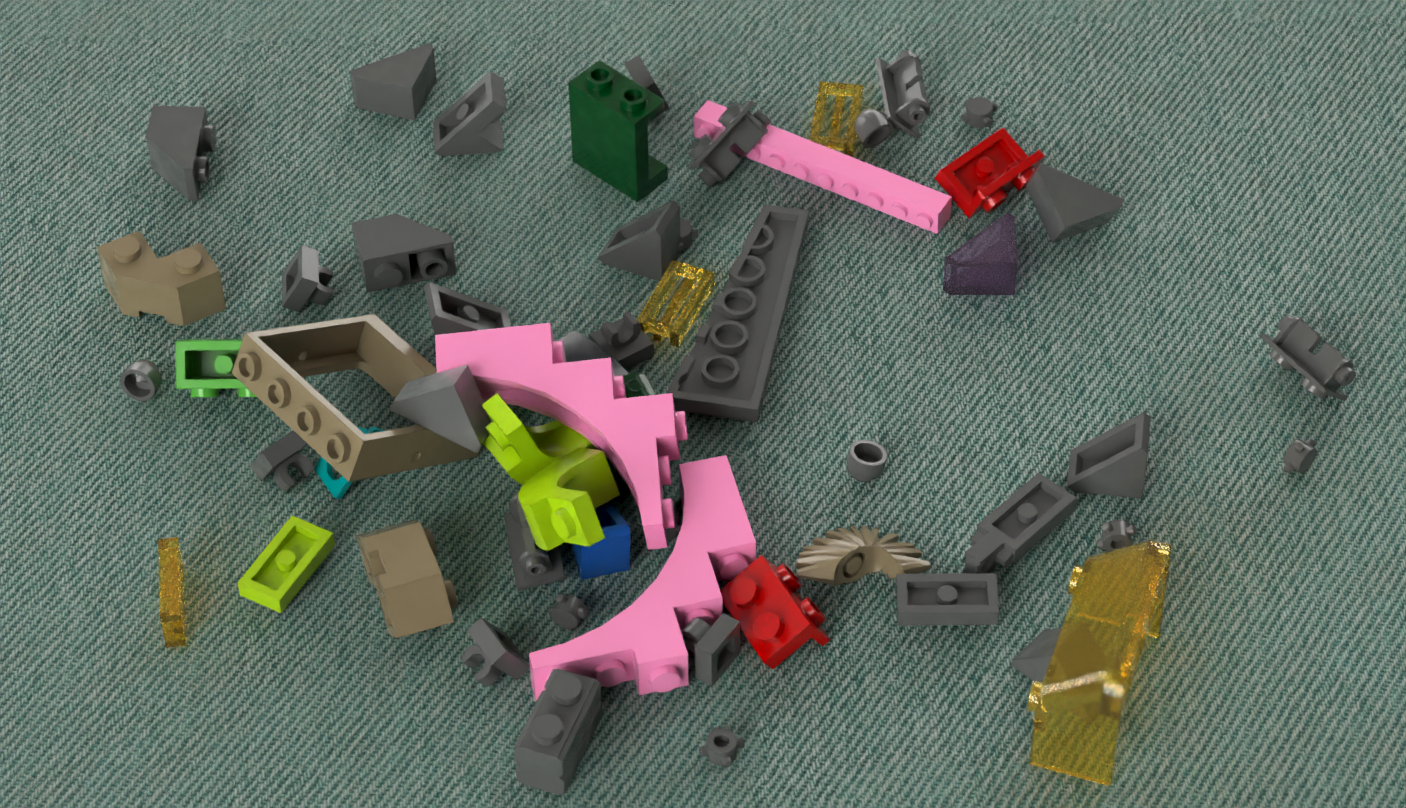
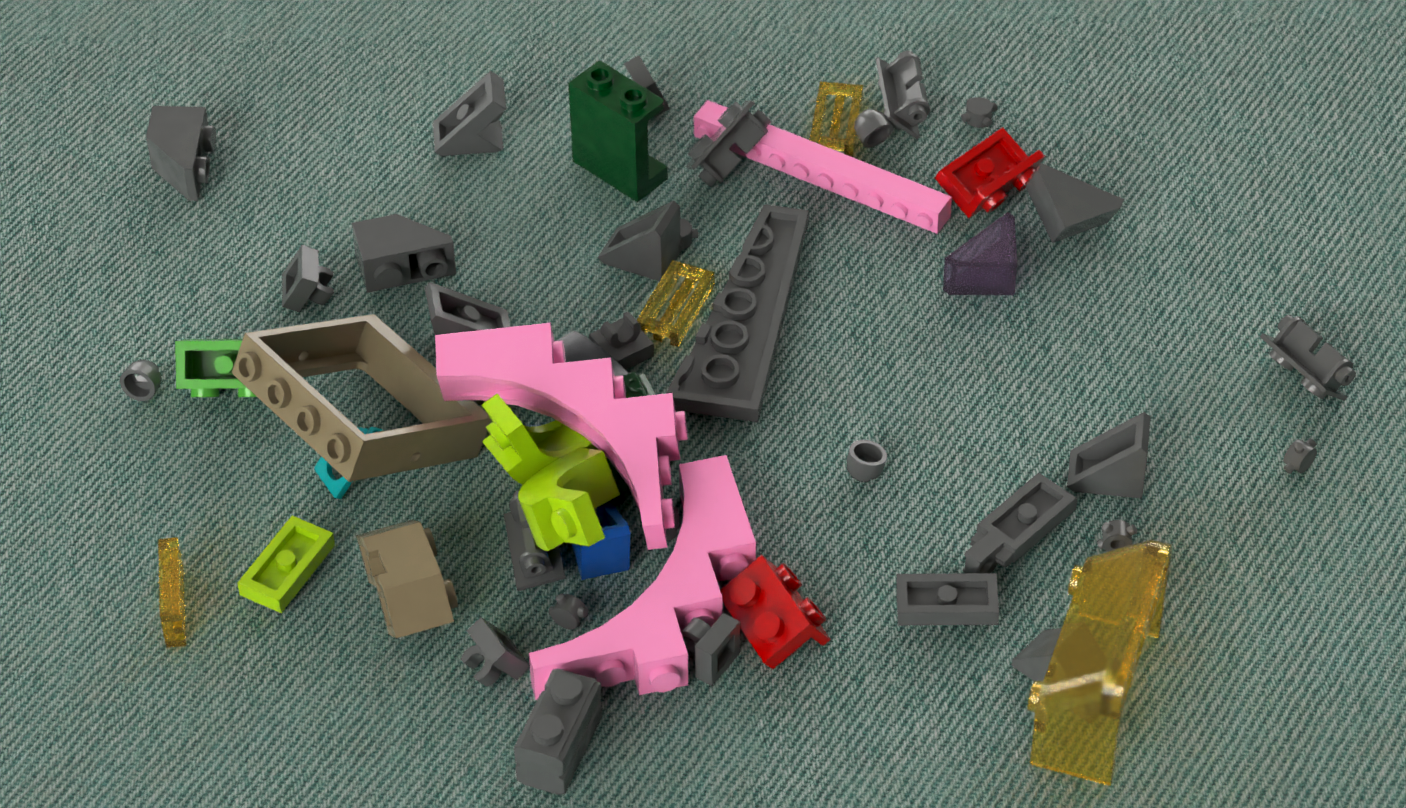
(177, 286): dark tan brick -> none
(279, 457): dark grey tile -> none
(396, 83): dark grey slope -> none
(446, 405): dark grey slope -> none
(721, 747): dark grey piece -> none
(851, 554): dark tan hair -> none

